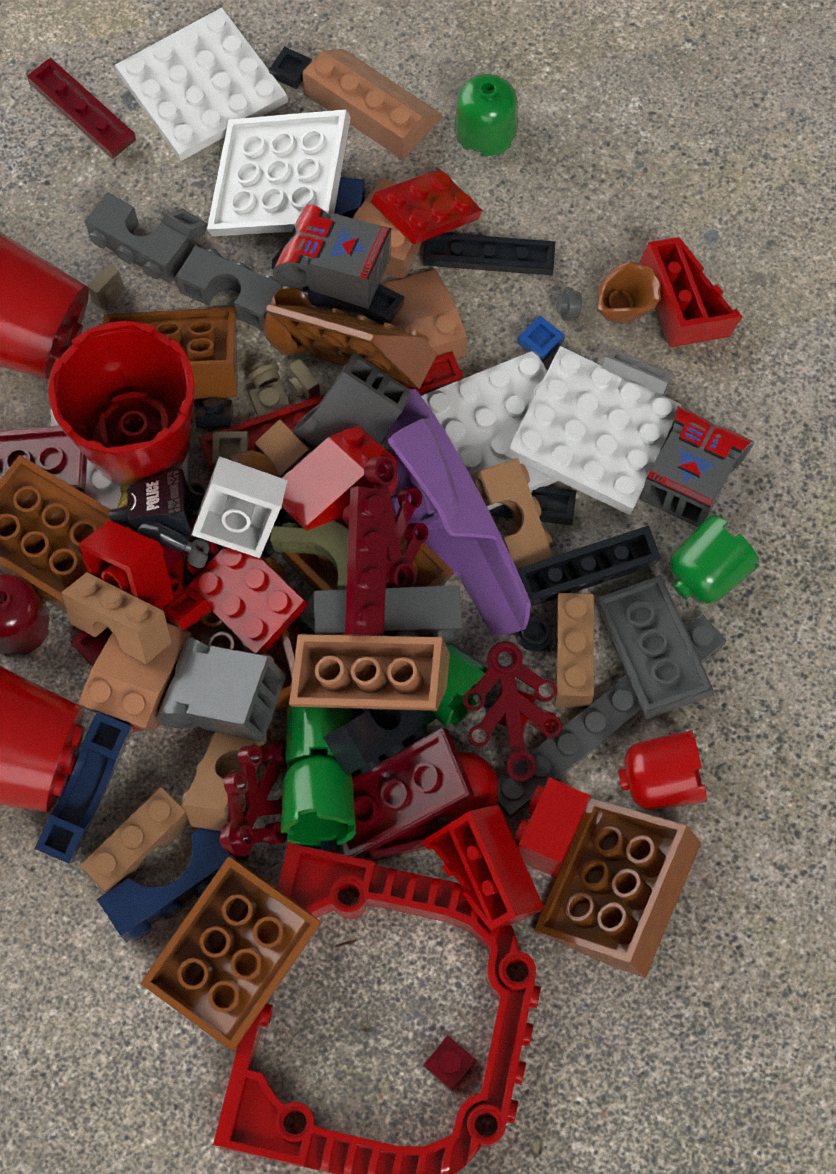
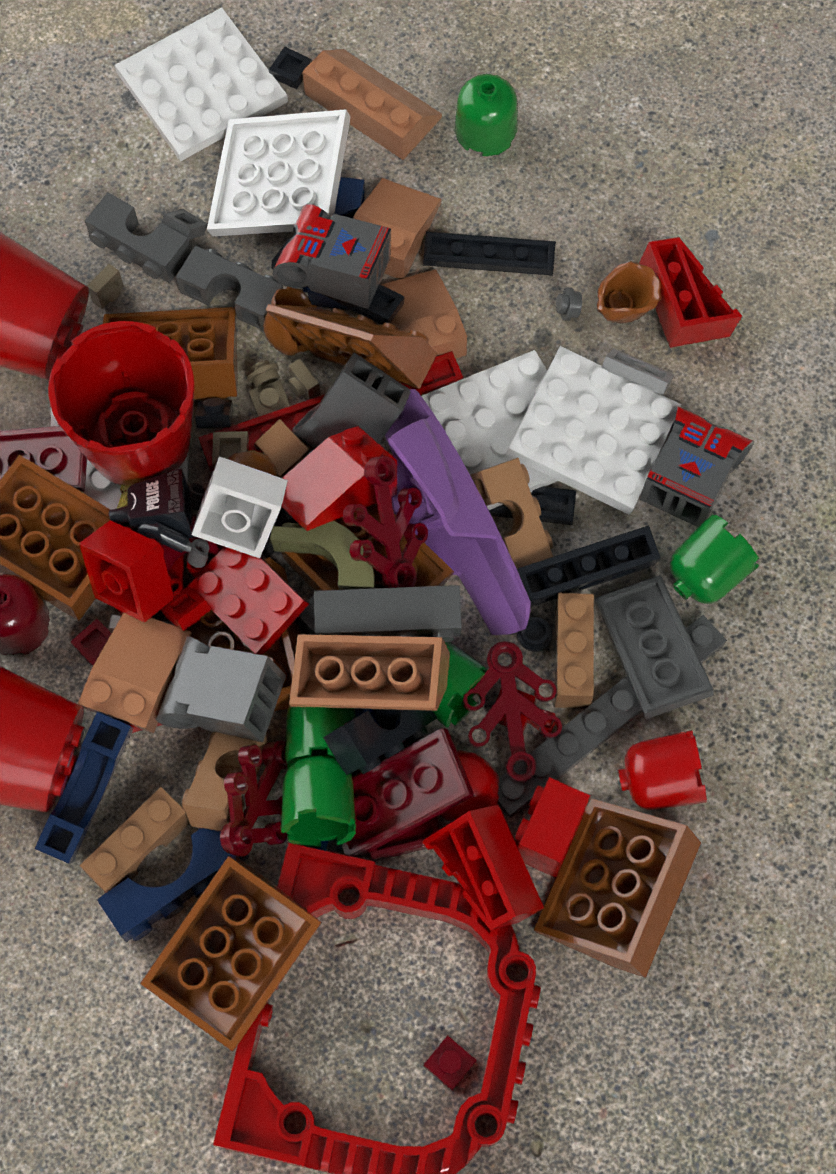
(81, 108): dark red plate -> none
(135, 623): medium nougat arch -> none
(367, 562): dark red plate -> none
(426, 206): red plate -> none
(541, 338): blue plate -> none

